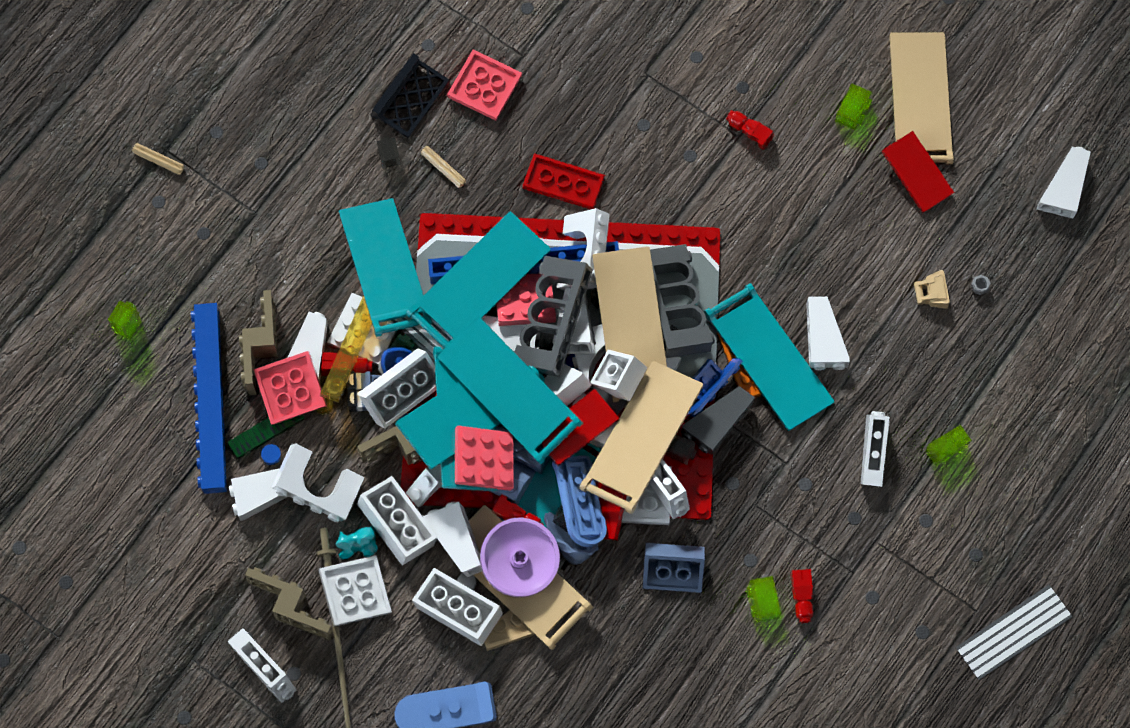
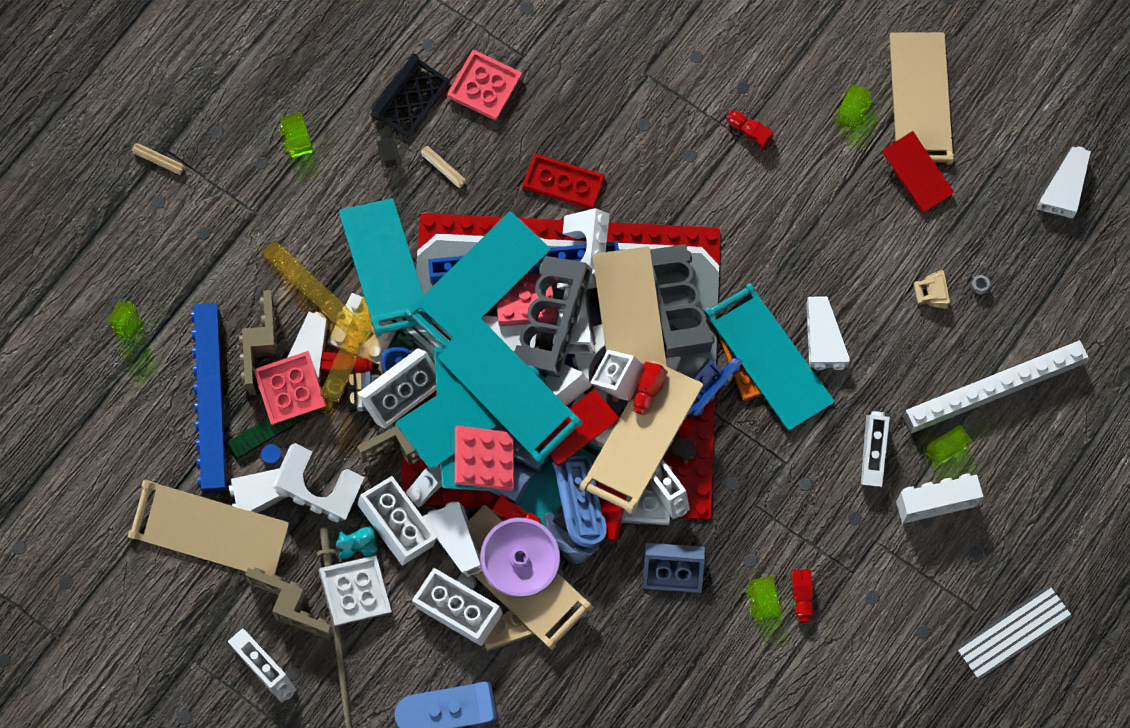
(210, 529): none -> tan flag
(296, 135): none -> clear neon green brick
(317, 293): none -> clear yellow tile
(649, 385): none -> red piece
(718, 420): dark grey slope -> none
(939, 498): none -> white brick
(995, 386): none -> white brick

